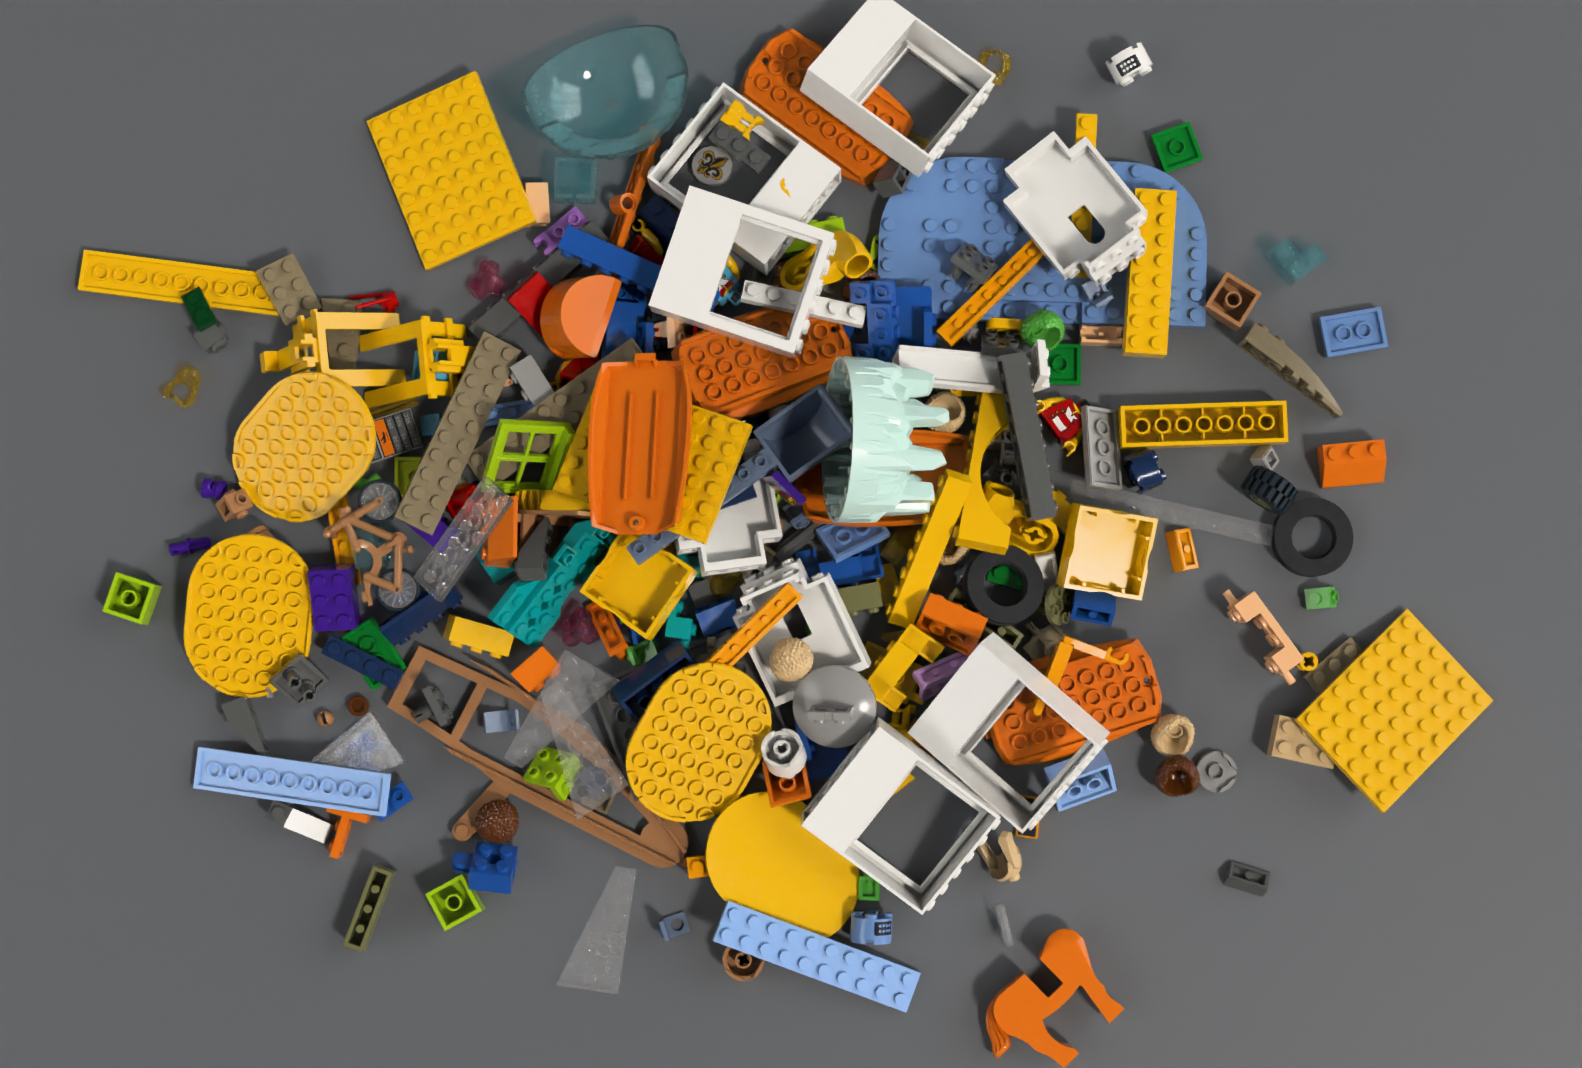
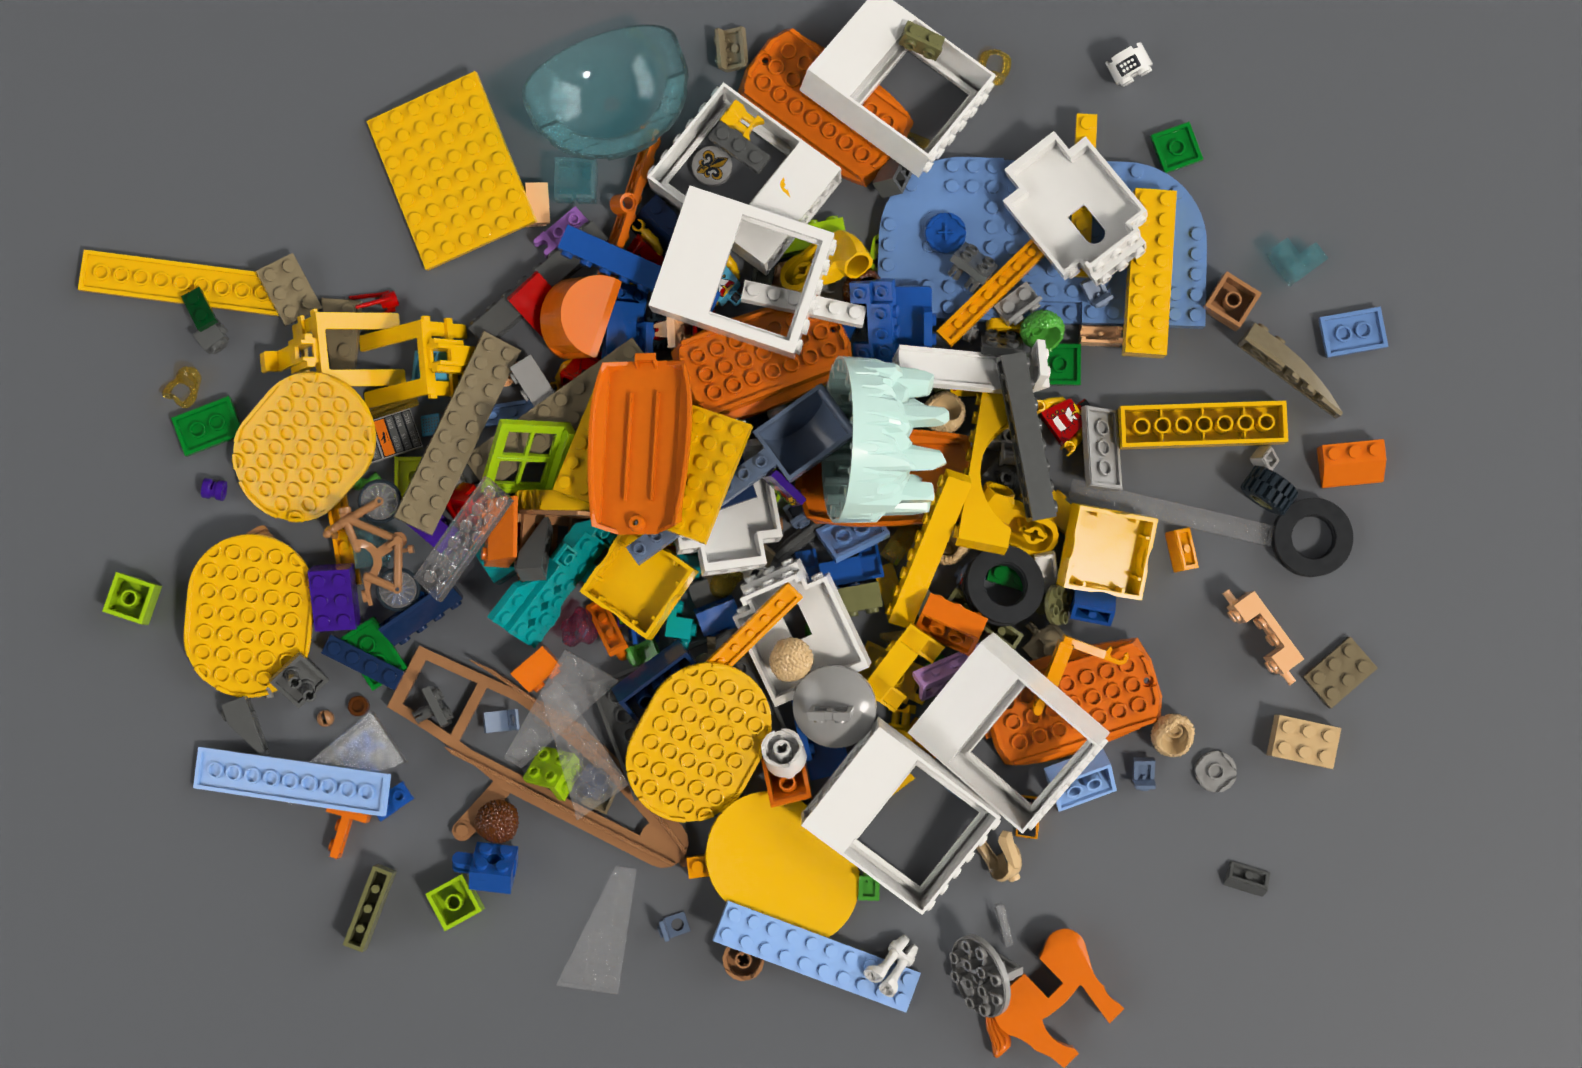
(189, 546): dark purple axle -> none
(206, 426): none -> green plate
(234, 505): medium nougat brick -> none
(300, 821): slope -> none
(478, 636): yellow wedge -> none
(488, 281): clear pink plate -> none
(731, 49): none -> dark tan bracket
(871, 927): medium blue brick -> none
(877, 973): none -> white piece
(921, 40): none -> olive bracket
(945, 233): none -> blue tile
(982, 975): none -> light grey bracket
(1017, 304): none -> light grey bracket
(1143, 470): dark blue brick -> none
(1144, 773): none -> sand blue bracket
(1177, 776): reddish brown hair -> none
(1313, 661): yellow bush -> none
(1321, 598): bright green bracket -> none
(1393, 710): yellow plate -> none

